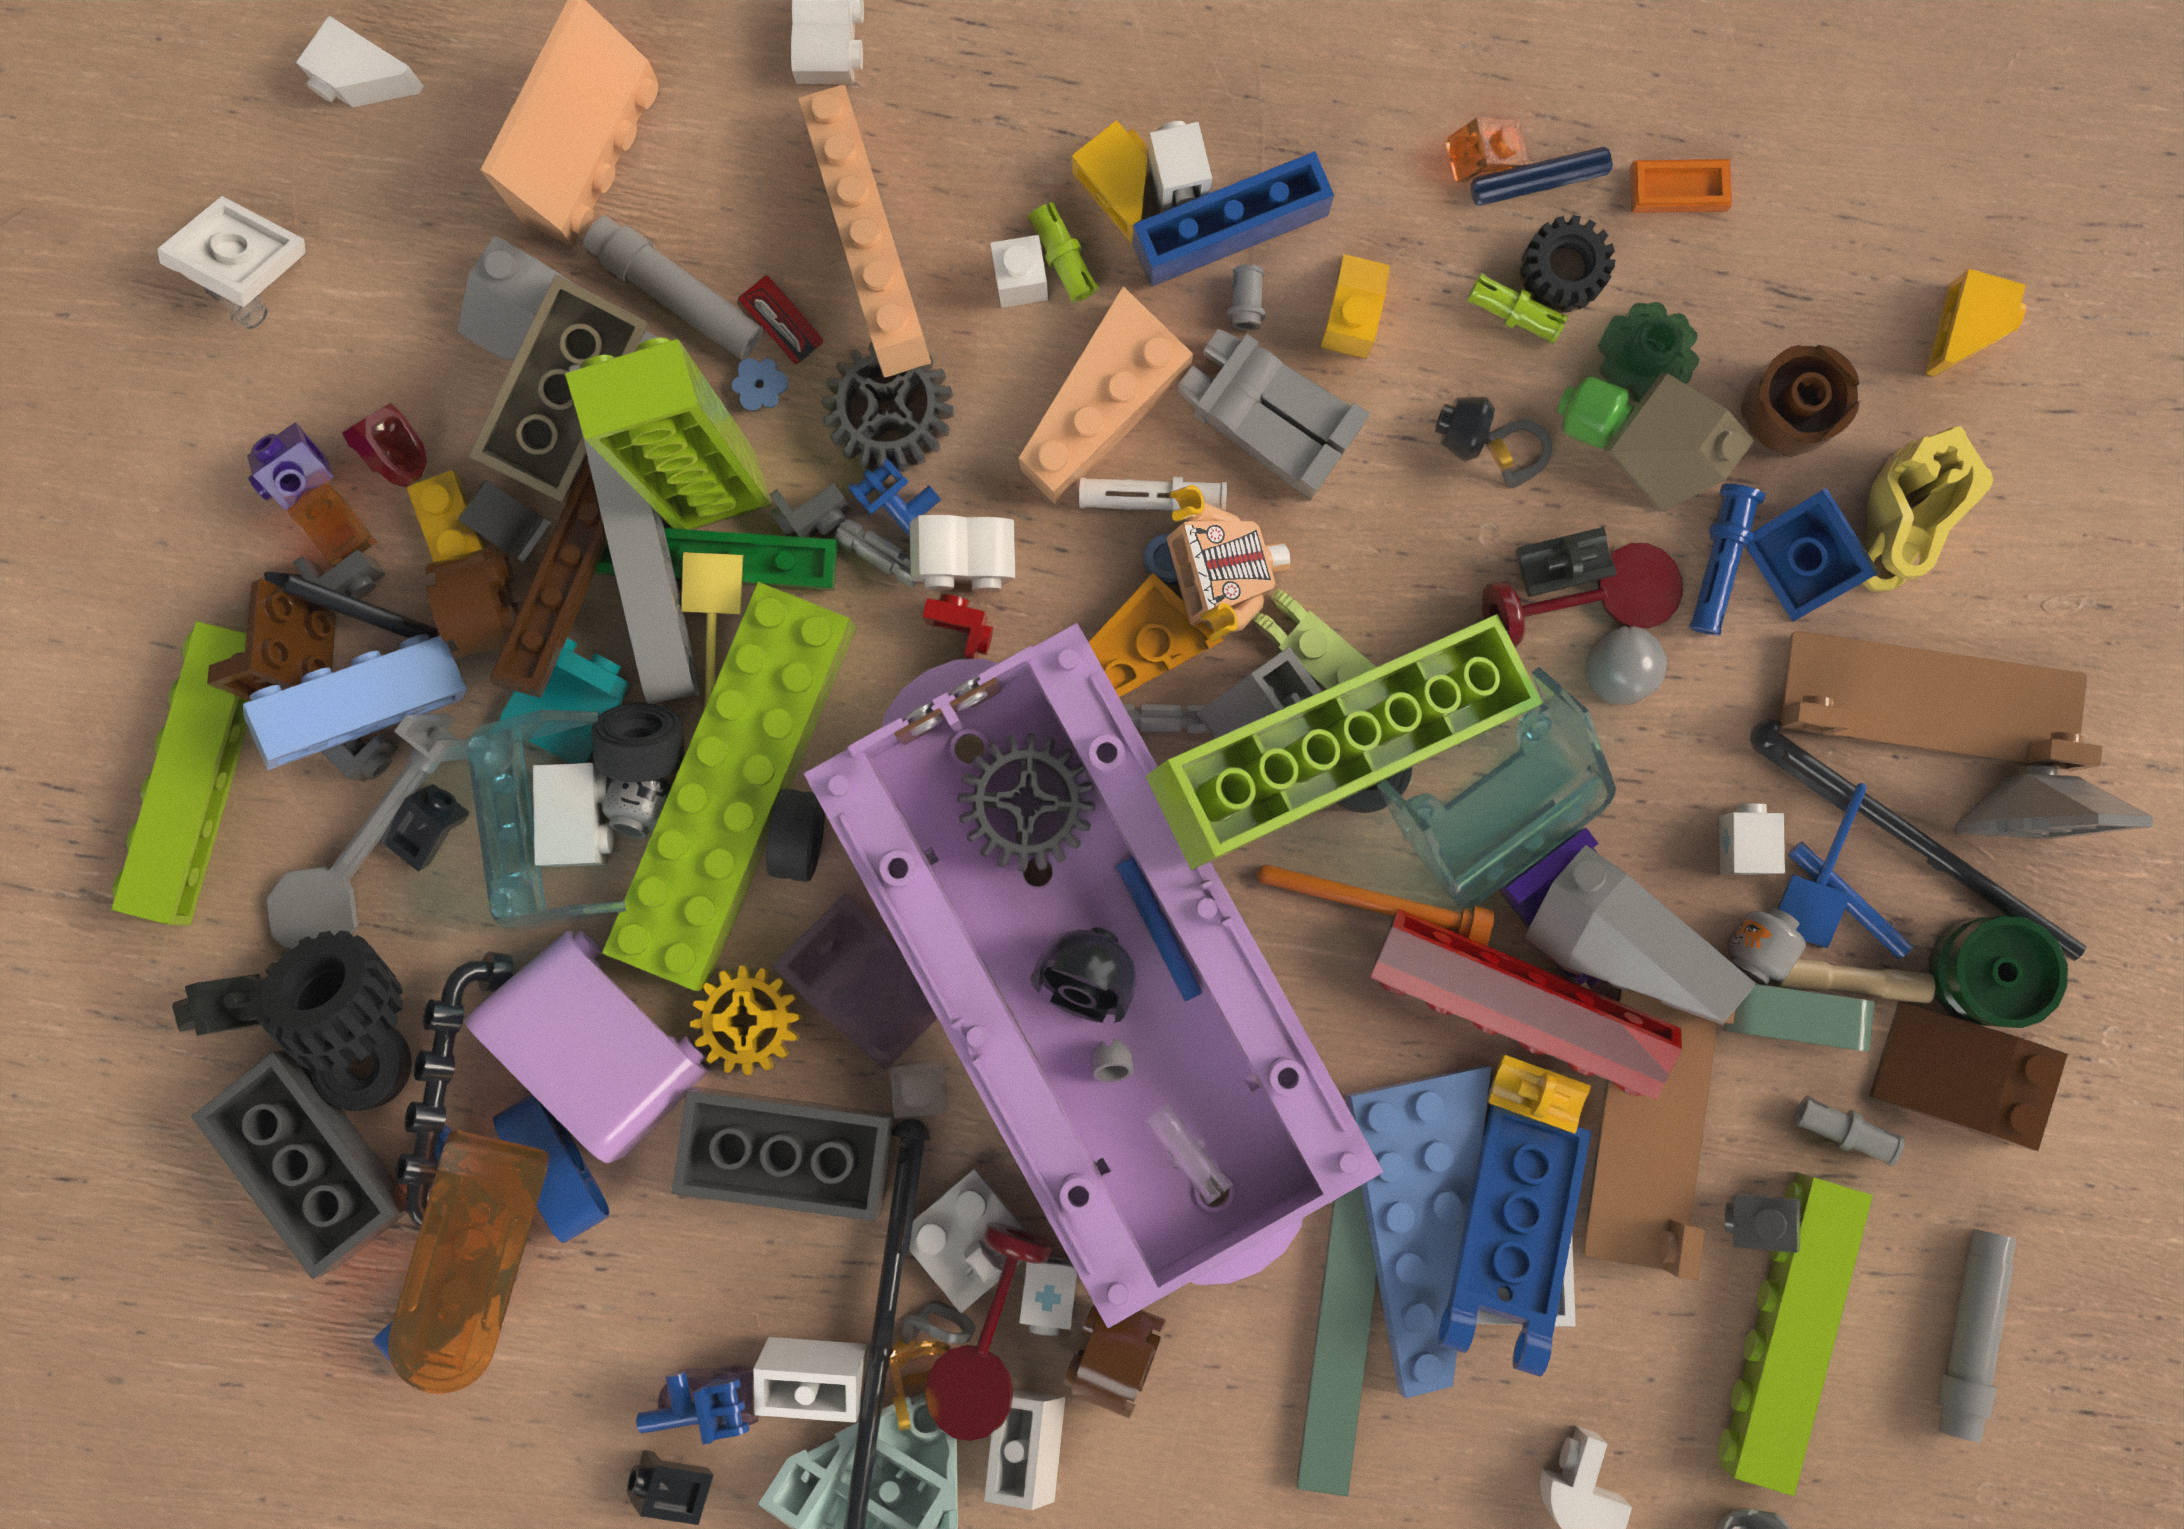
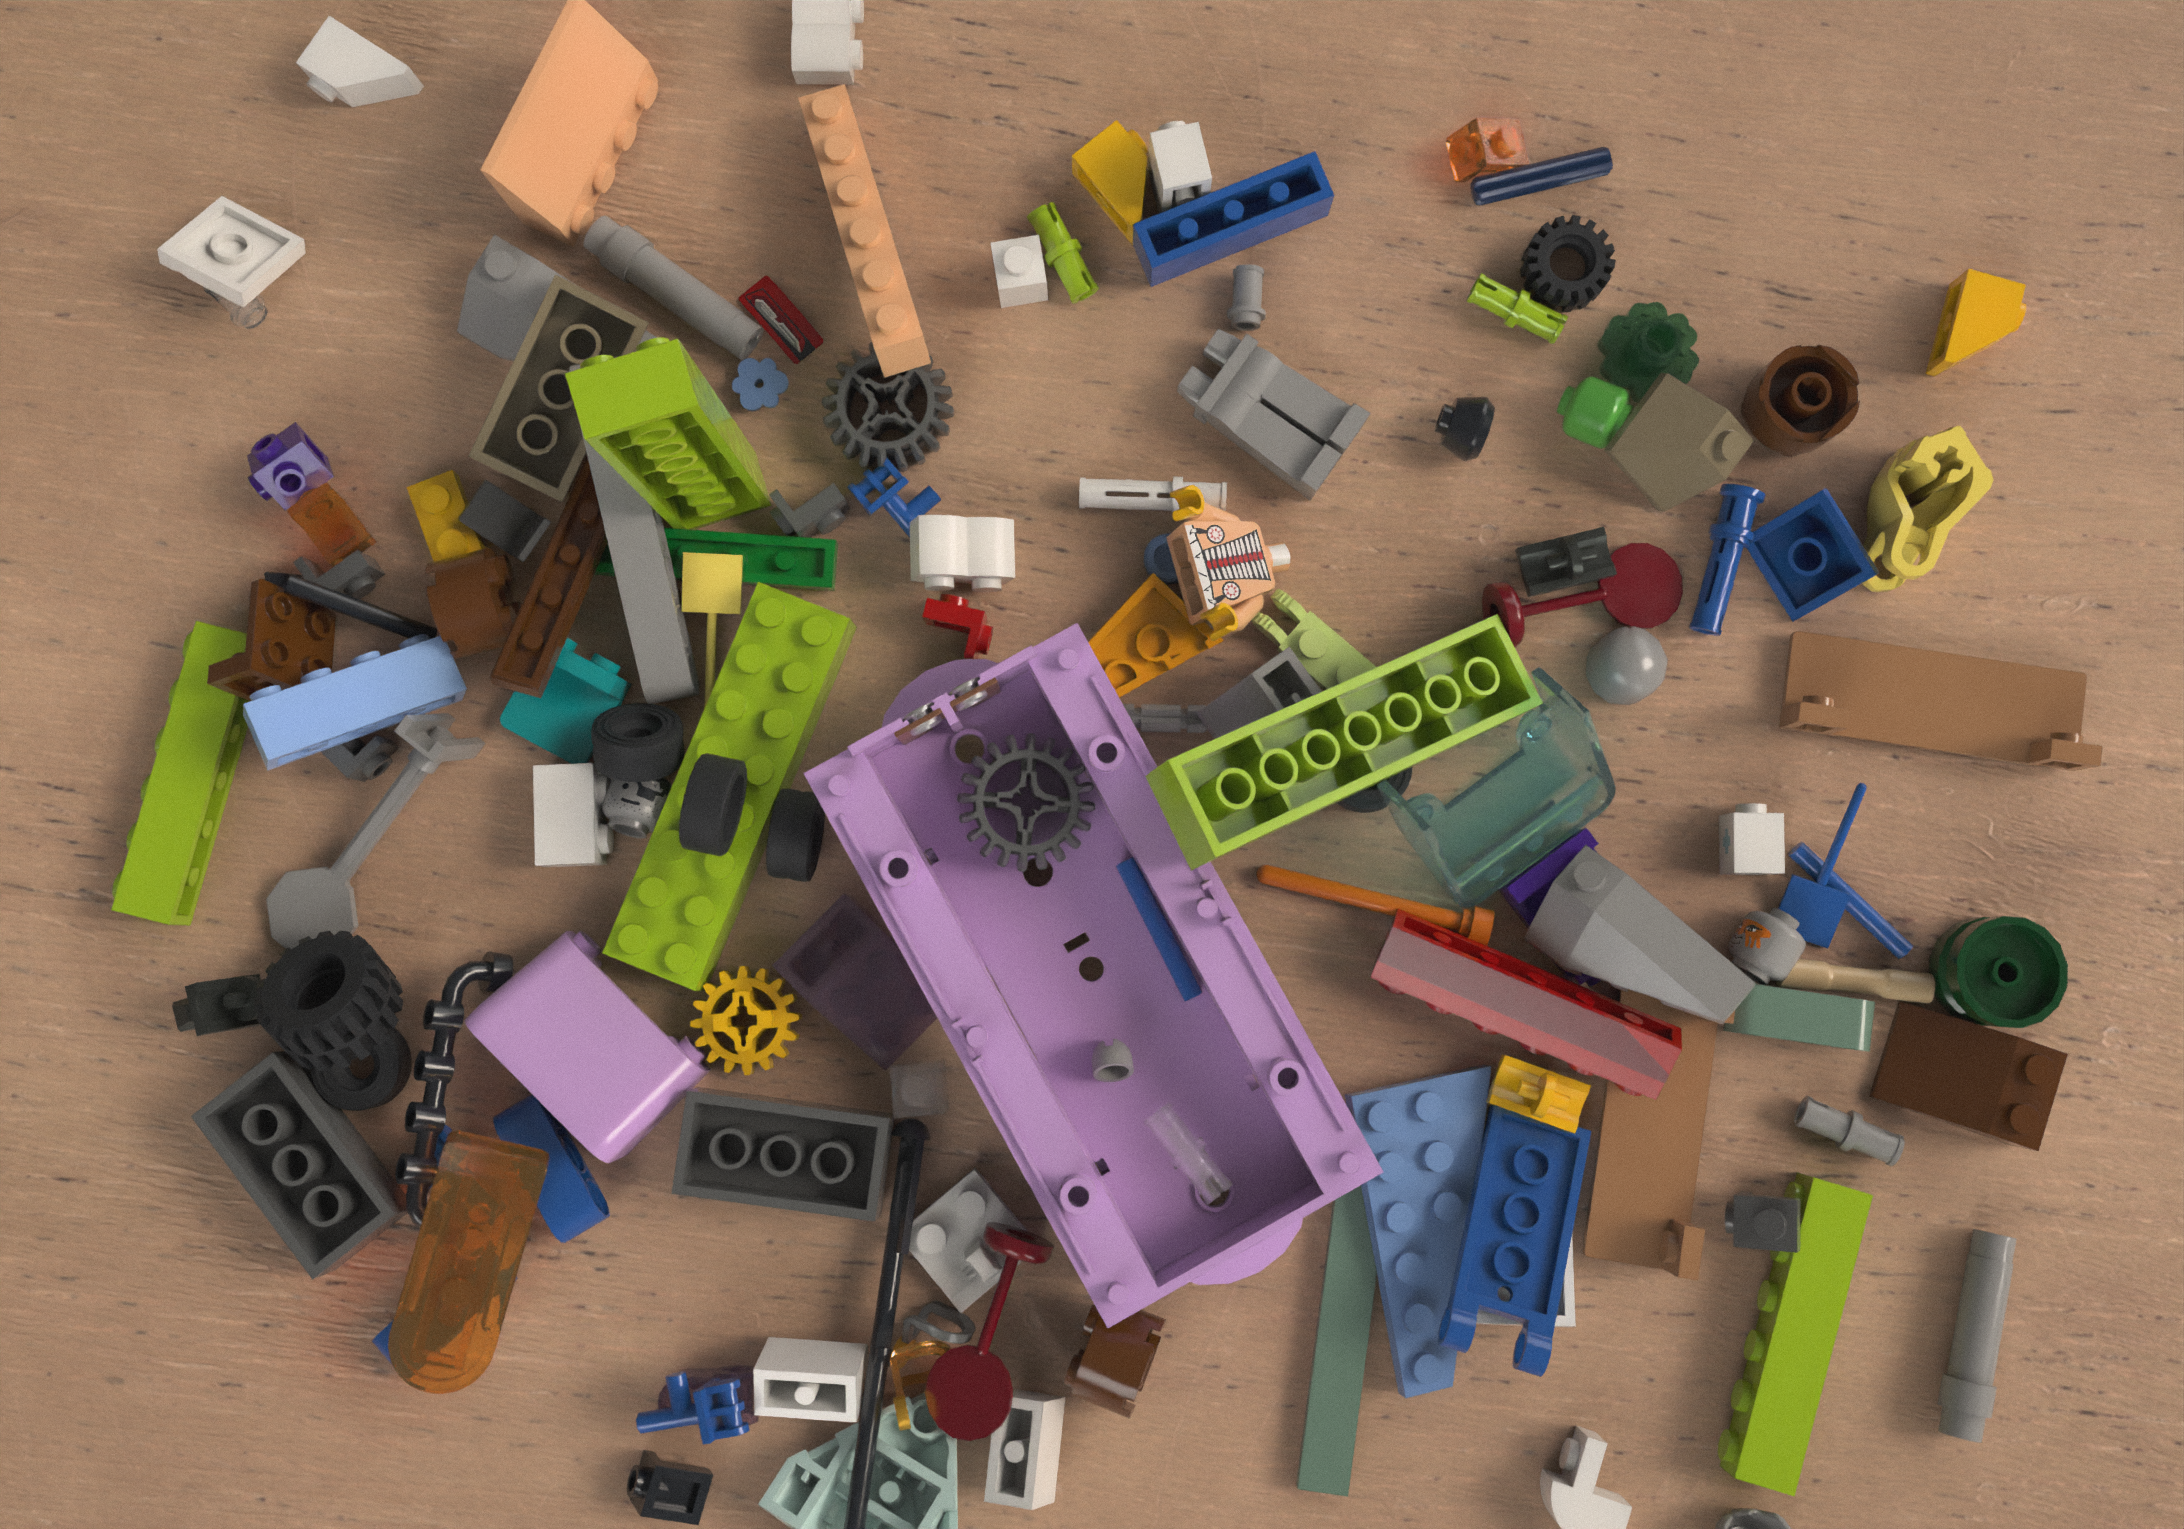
(389, 446): rock -> none
(423, 825): black bracket -> none
(508, 823): clear light blue windscreen -> none
(712, 804): none -> black tyre
(875, 550): light grey axle -> none
(1048, 1296): white brick -> none
(1087, 974): black cylinder -> none
(1109, 390): light nougat wedge -> none
(1356, 306): yellow slope -> none
(1503, 457): dark grey piece -> none
(1680, 185): orange tile -> none
(1839, 791): black bar -> none
(2050, 808): light grey wedge -> none

